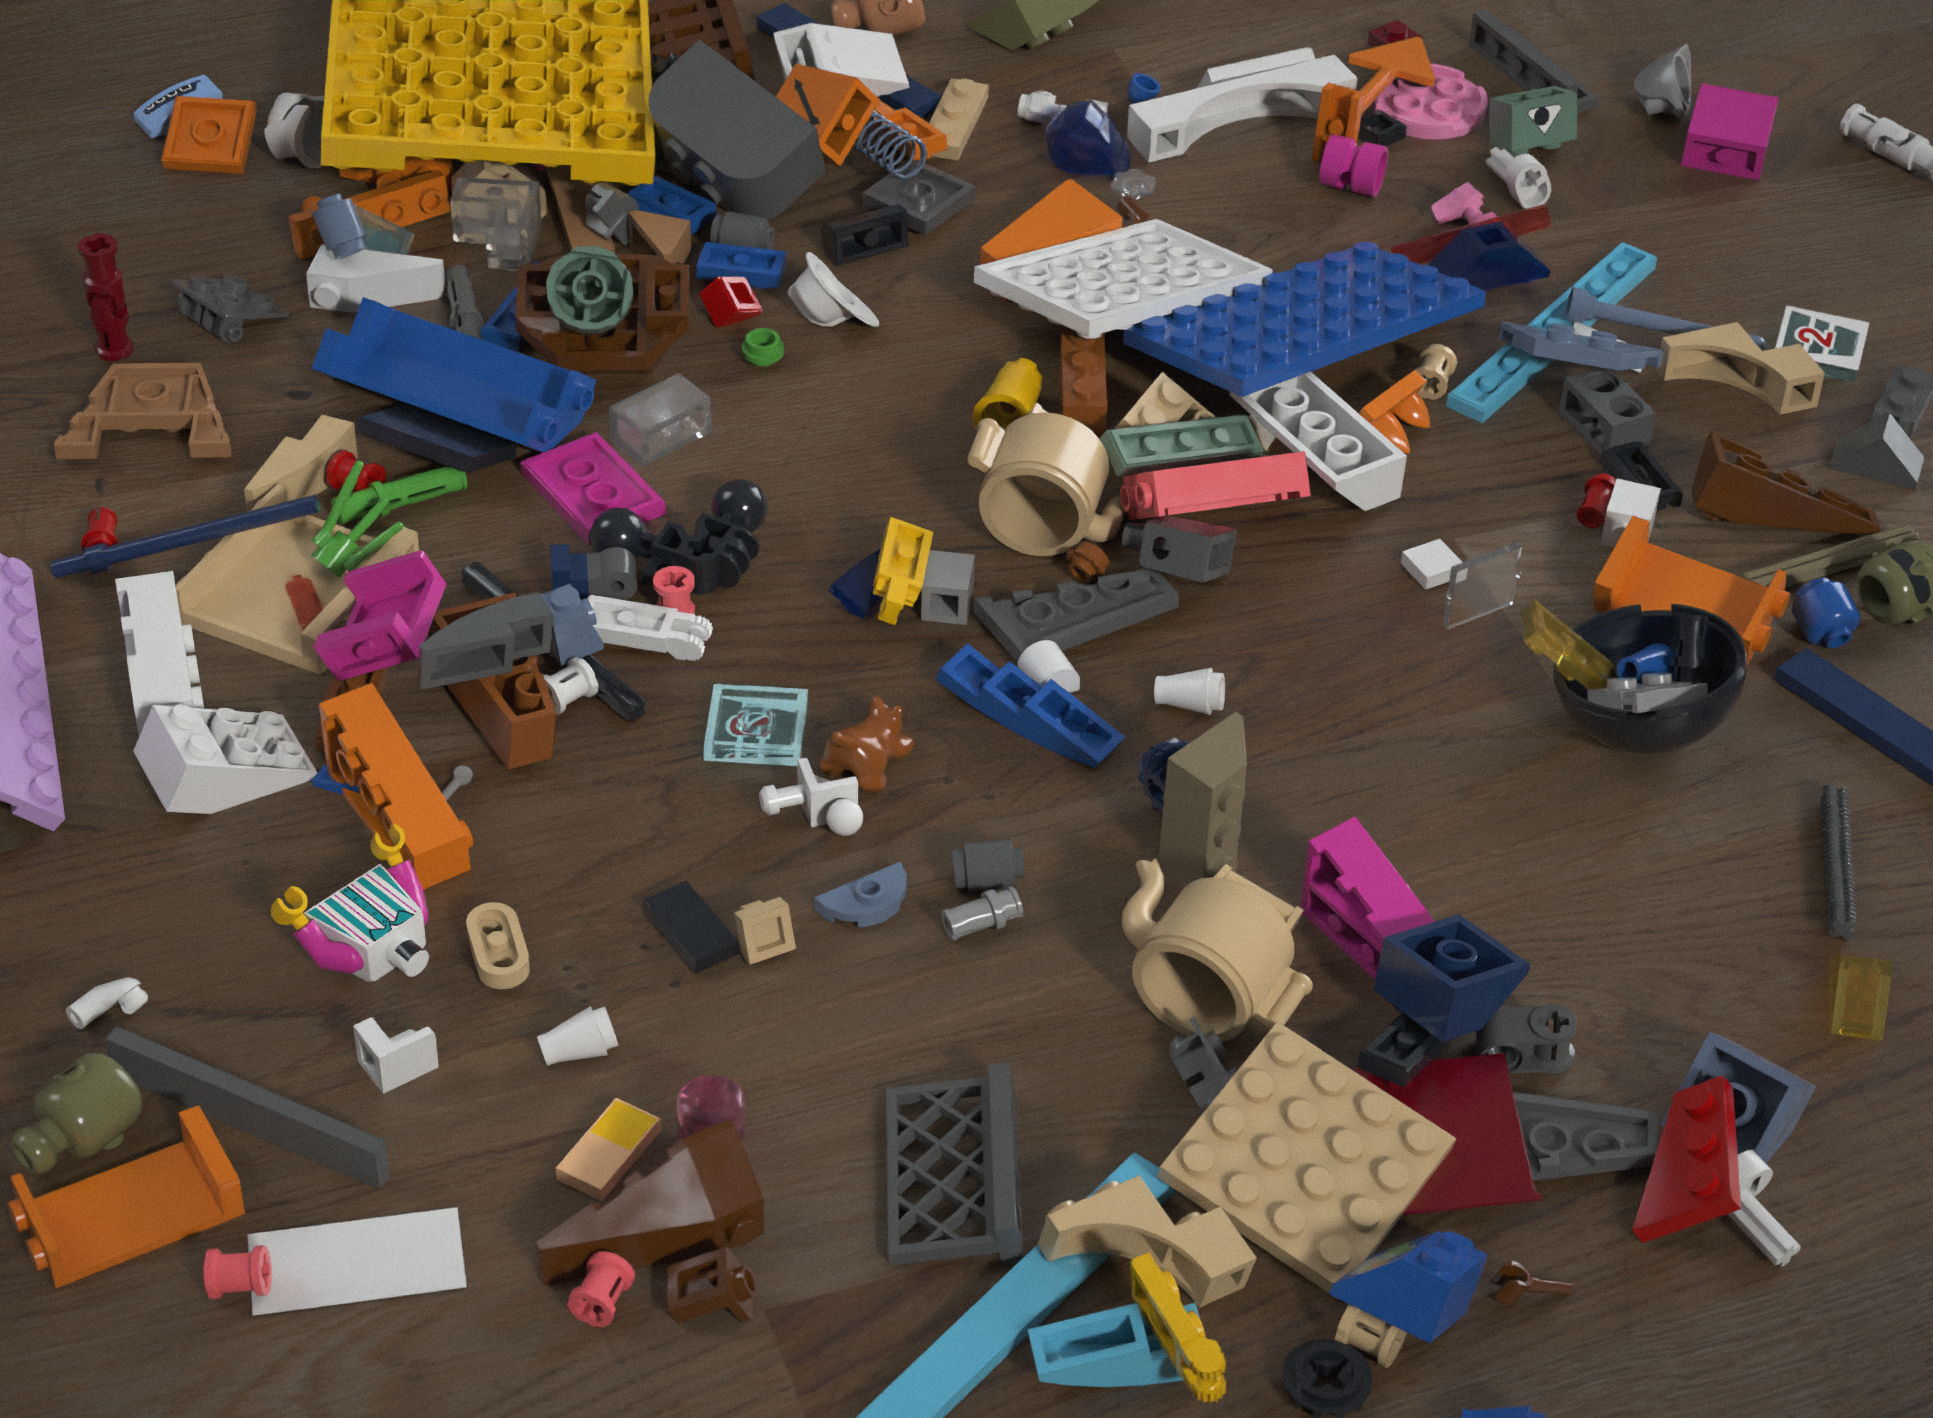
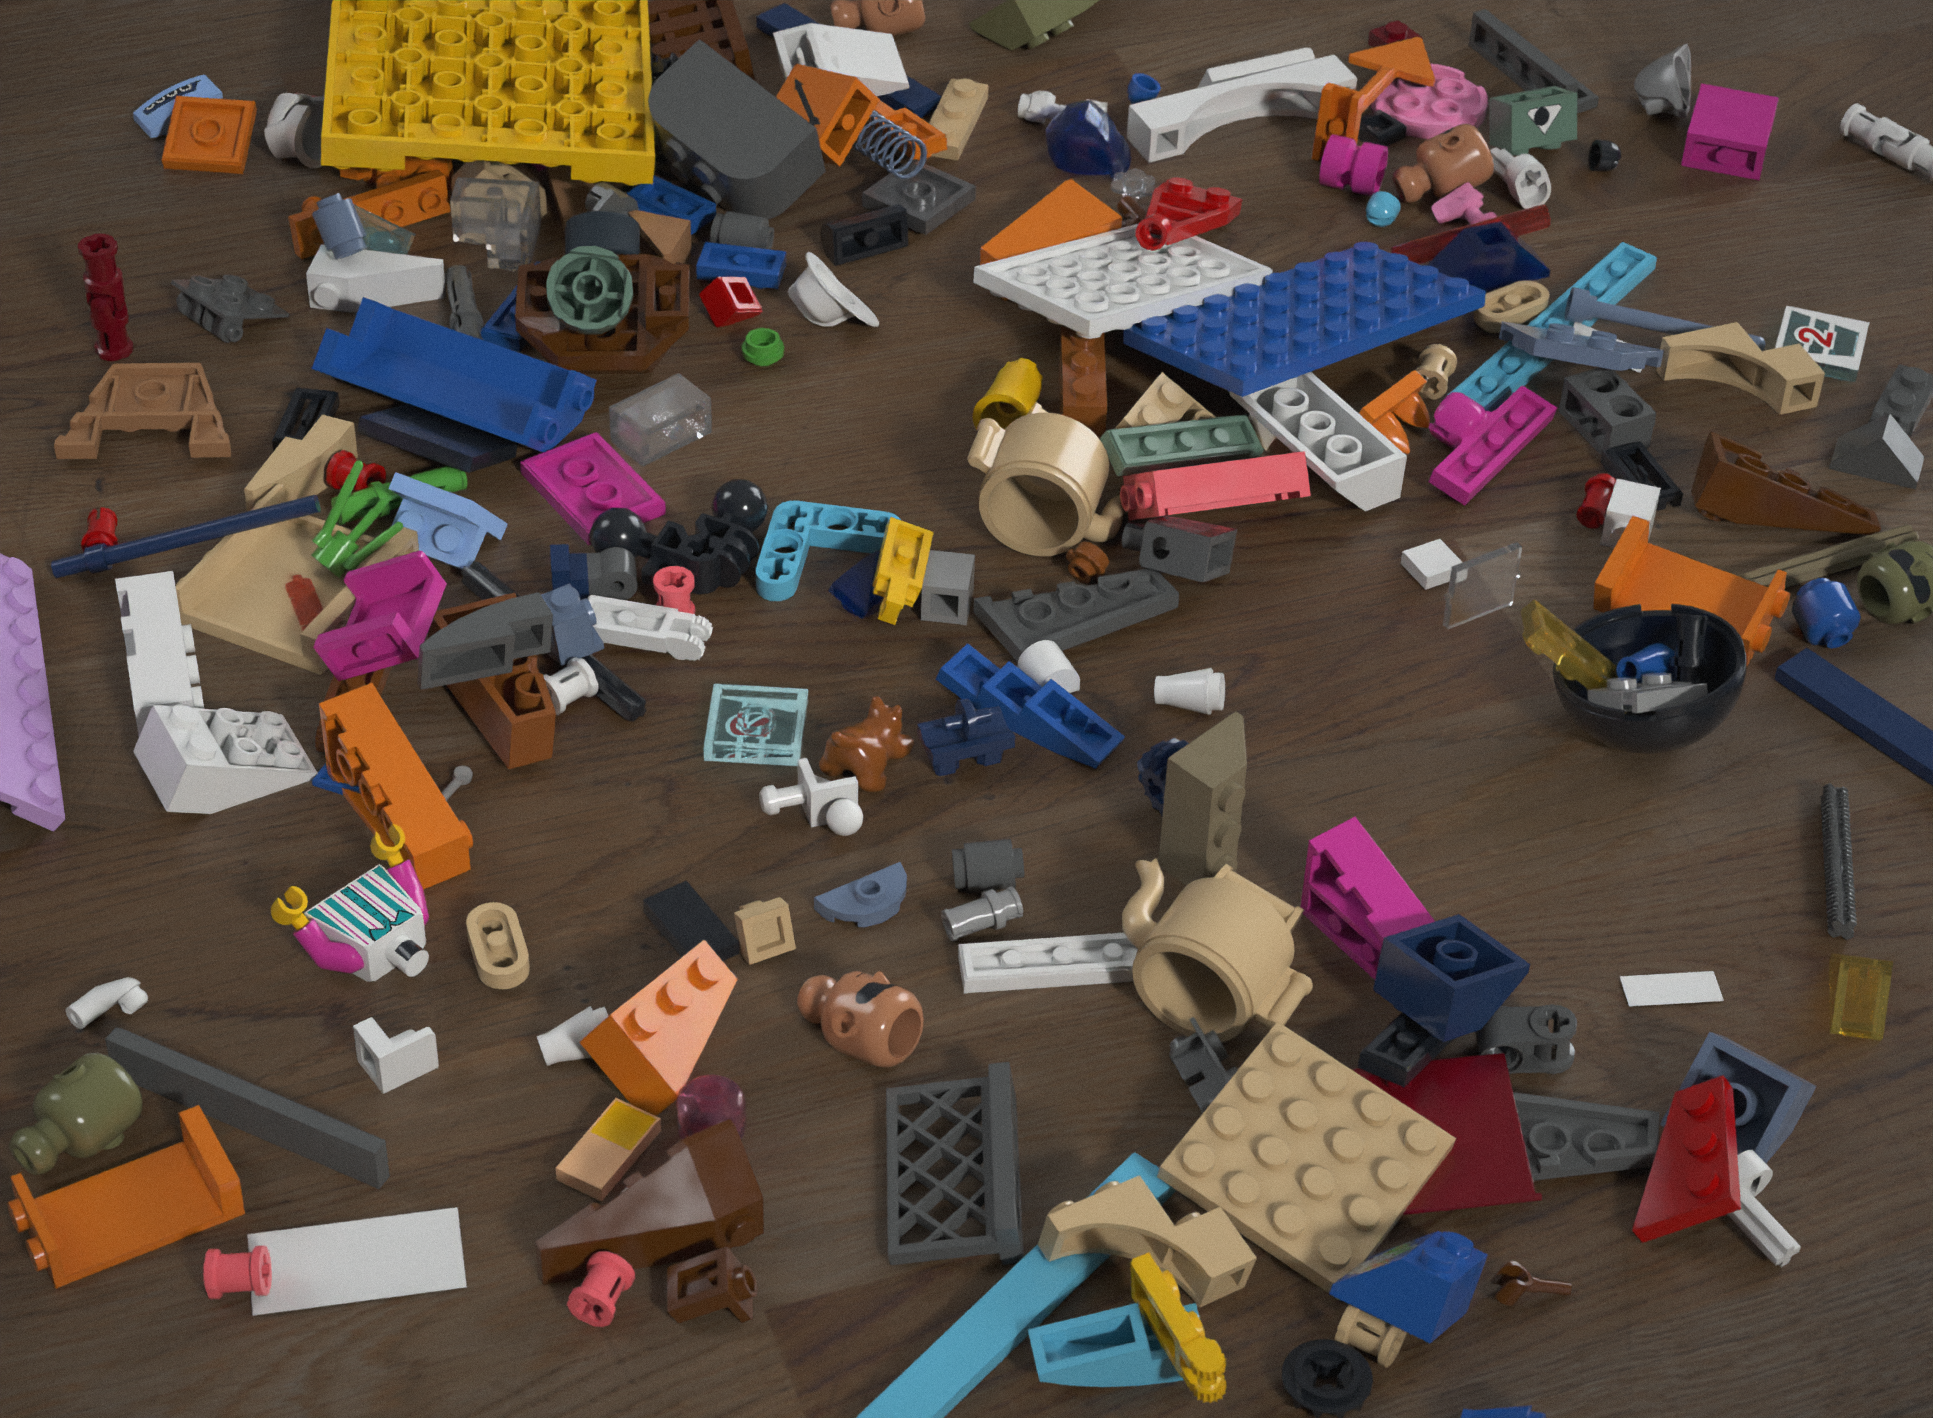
(295, 407): none -> black tile
(446, 523): none -> light blue bracket
(603, 229): none -> black wheel
(662, 1029): none -> orange wedge
(811, 530): none -> medium azure beam
(864, 1016): none -> nougat piece
(965, 735): none -> dark blue hips
(1046, 962): none -> white tile
(1184, 211): none -> red plate
(1382, 209): none -> medium azure hinge
(1446, 164): none -> nougat piece
(1483, 439): none -> dark pink plate
(1512, 304): none -> tan plate
(1603, 155): none -> black hinge
(1671, 988): none -> white sticker

